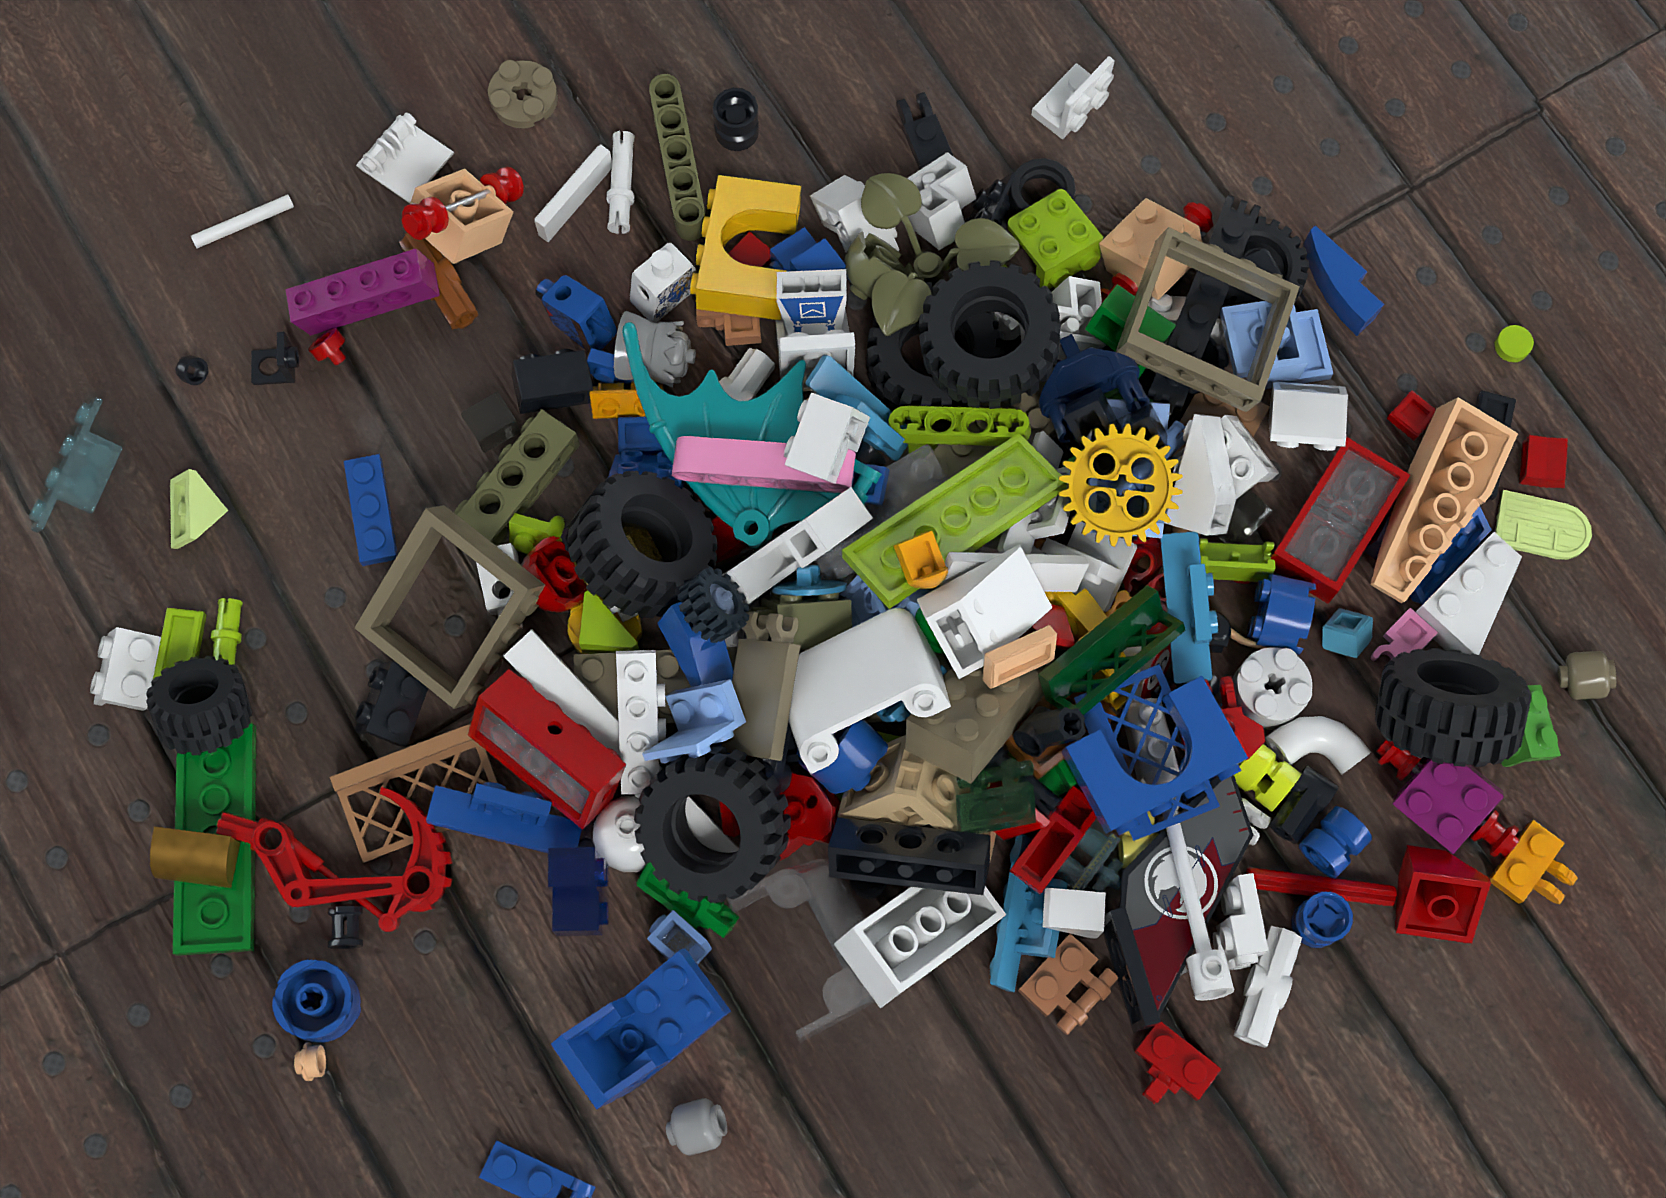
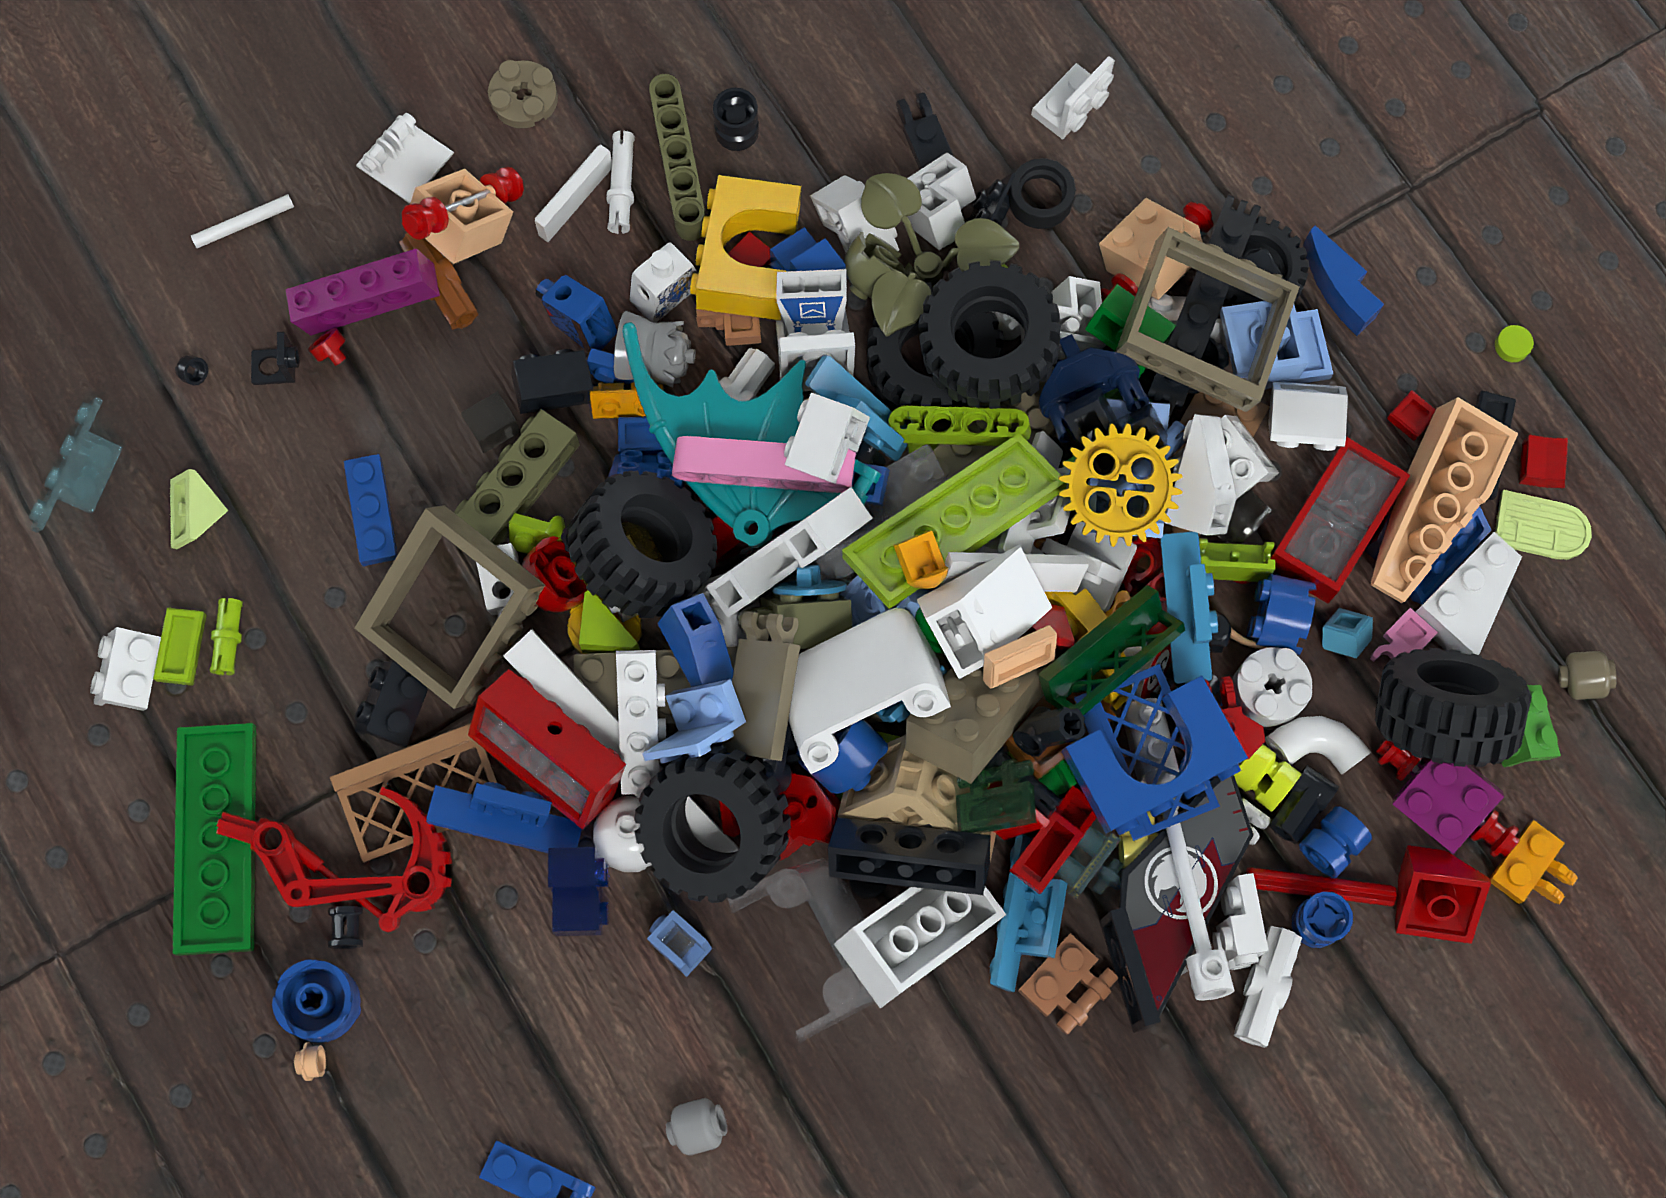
(193, 857): pearl gold brick -> none
(199, 705): black tyre -> none
(641, 1031): blue bracket -> none
(704, 914): green hinge -> none
(713, 605): black wheel -> none
(1057, 238): lime bracket -> none
(1074, 911): white slope -> none
(1174, 1064): red hinge -> none

